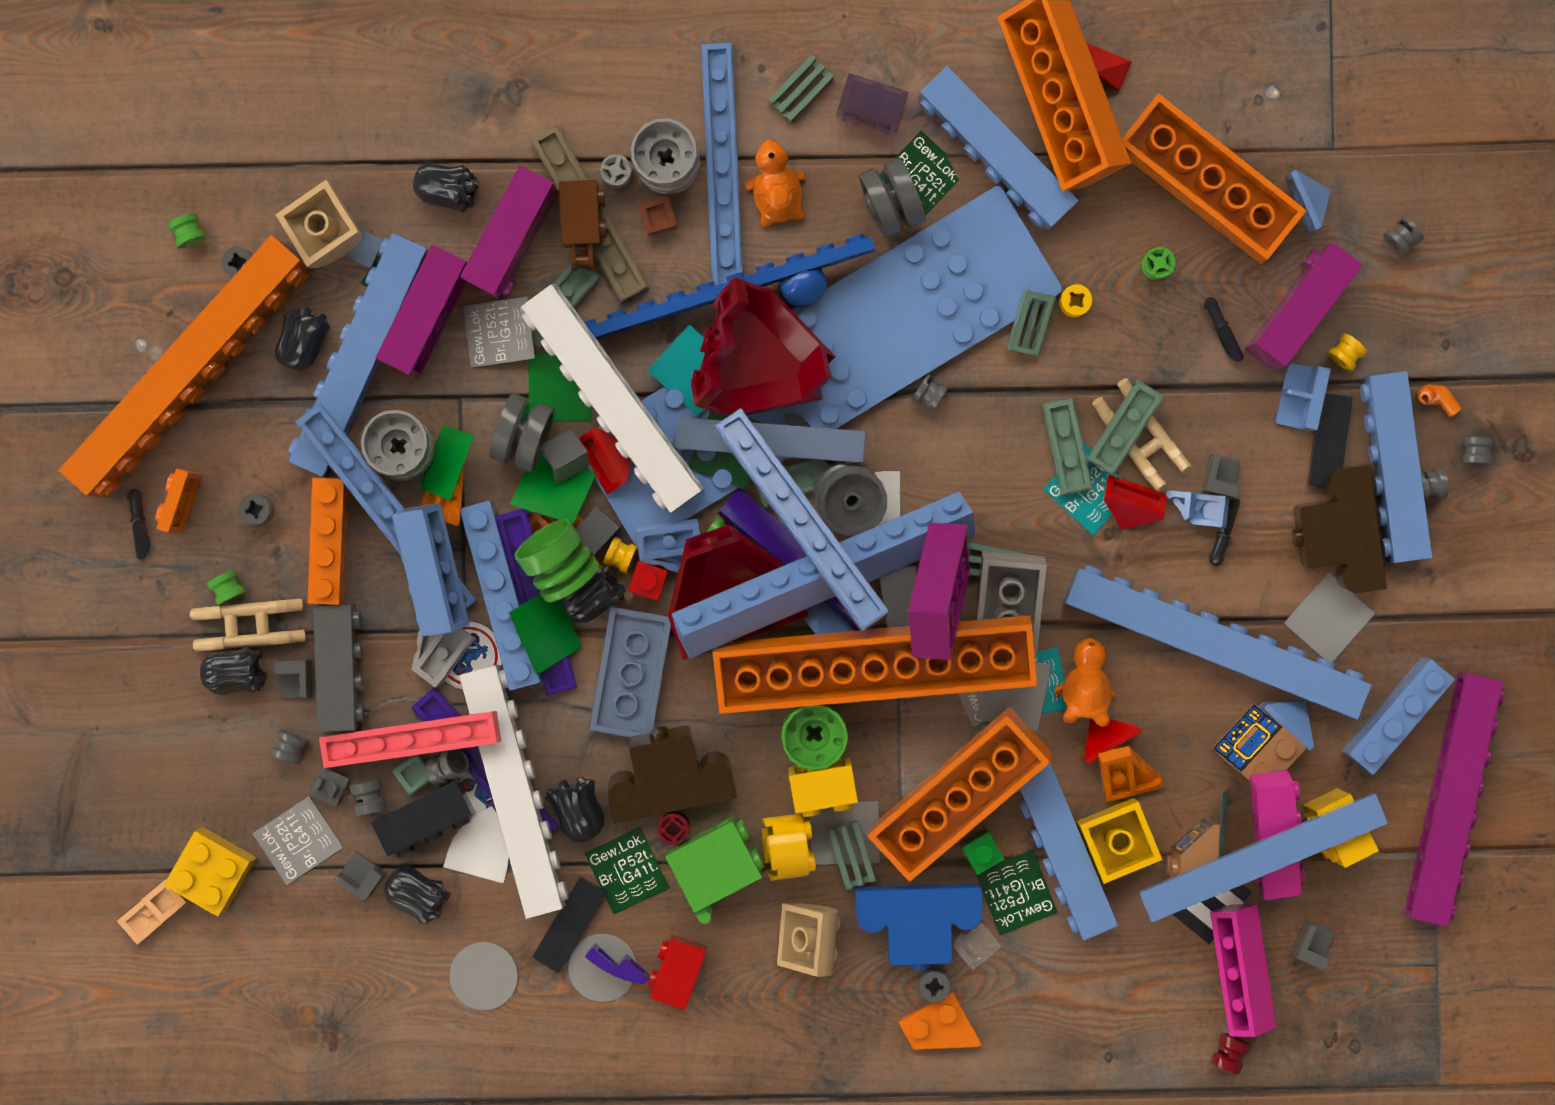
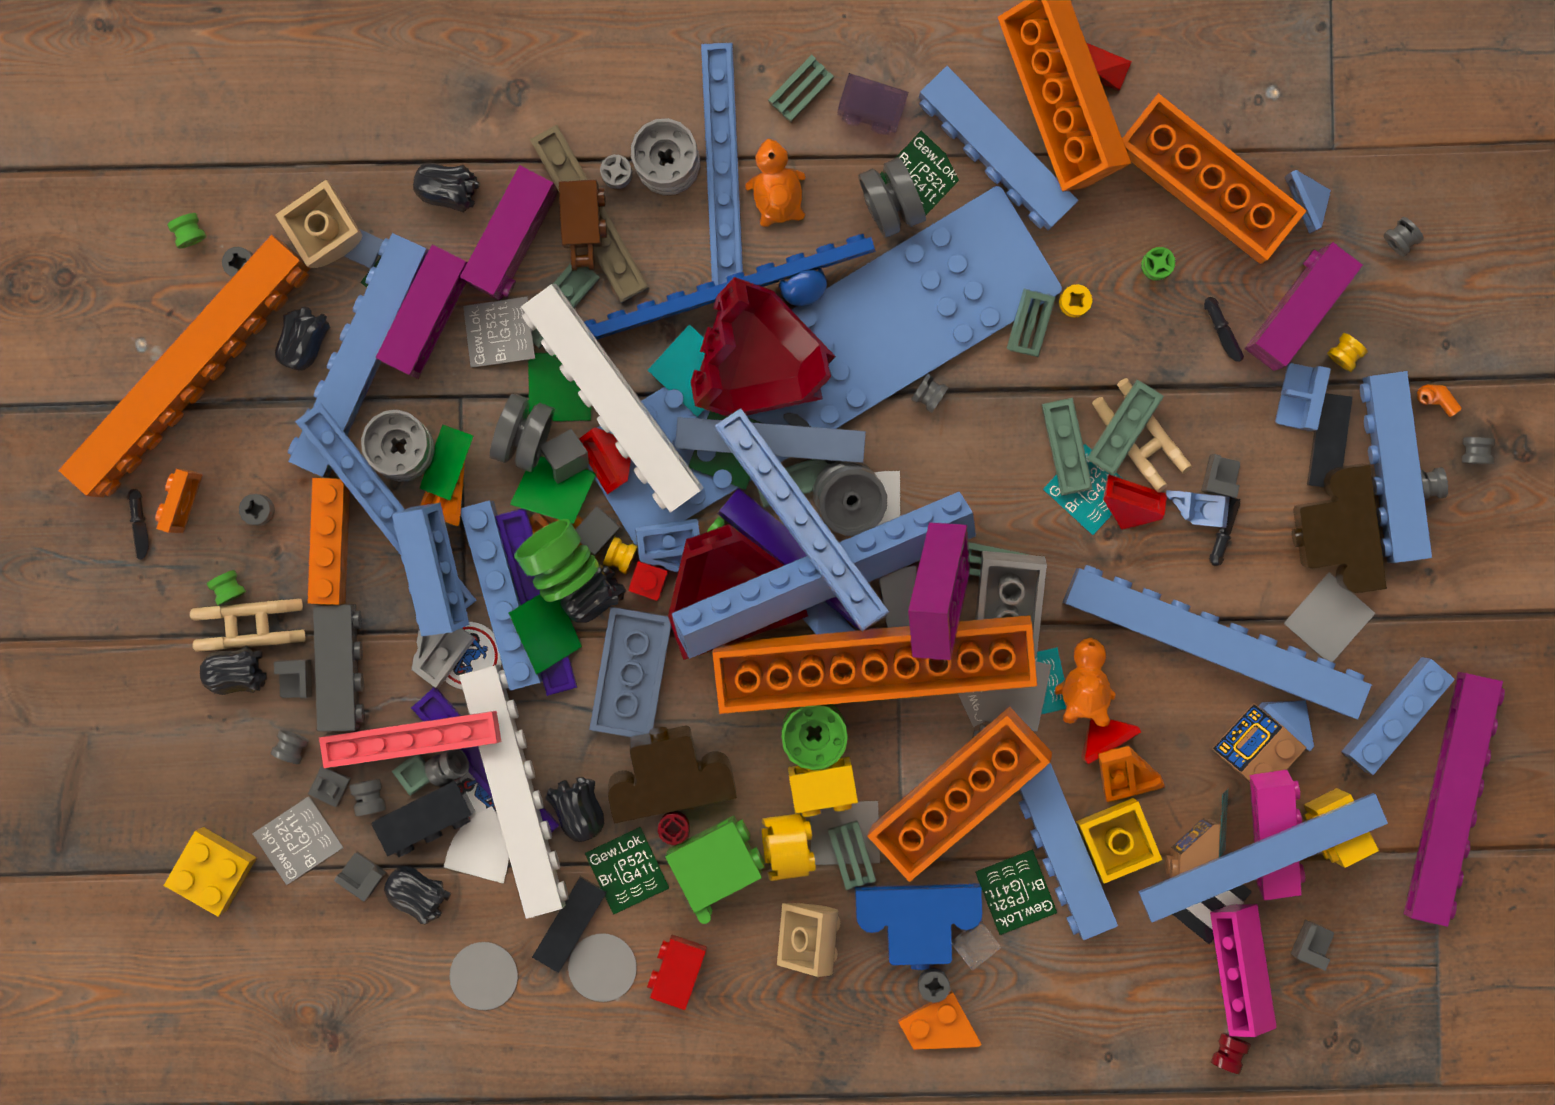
(151, 912): light nougat slope -> none
(626, 969): dark purple slope -> none
(657, 215): copper plate -> none
(981, 851): green brick -> none

